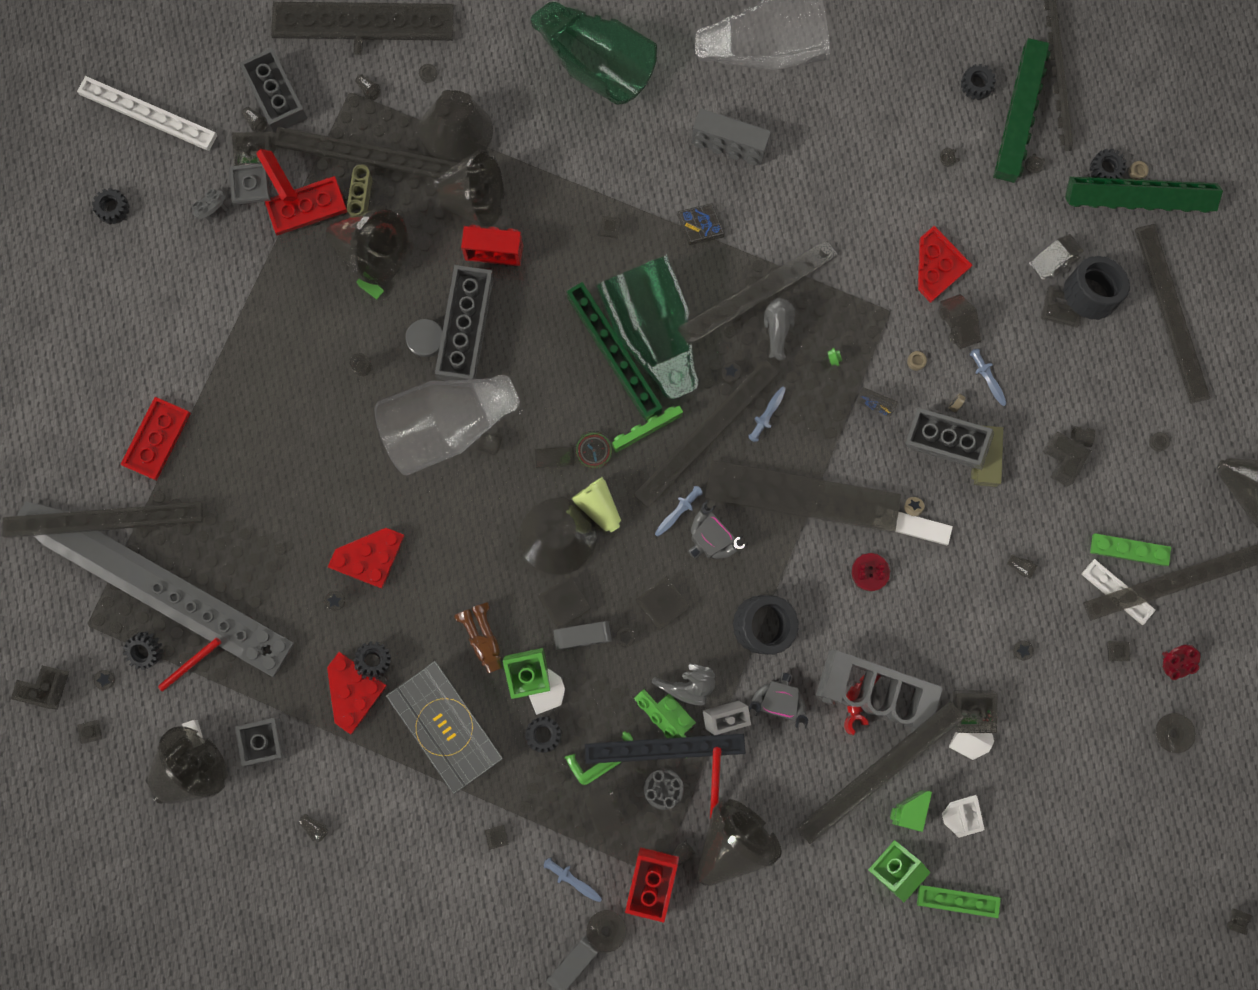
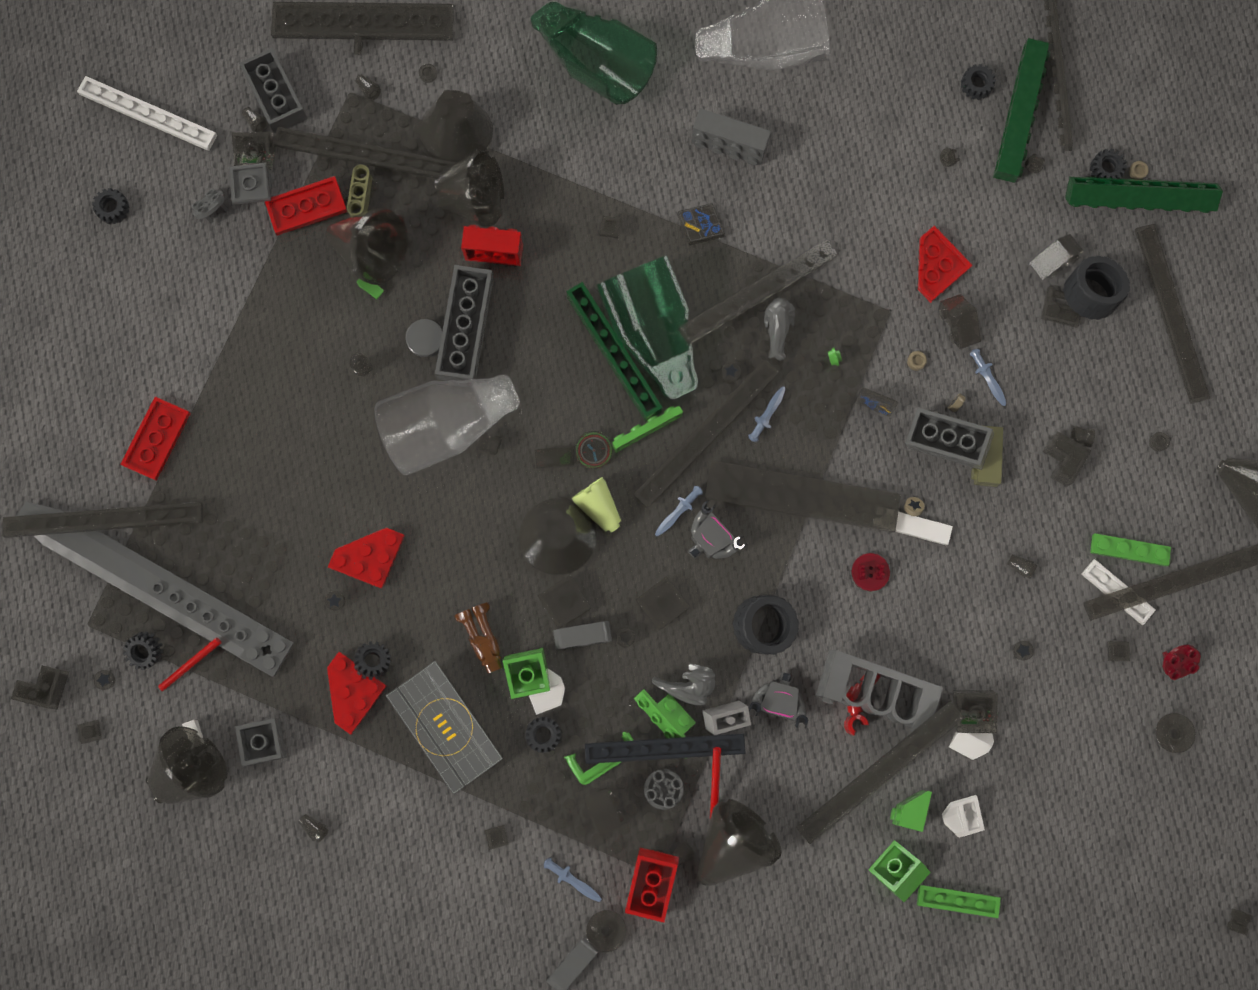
(276, 175): red tile -> none

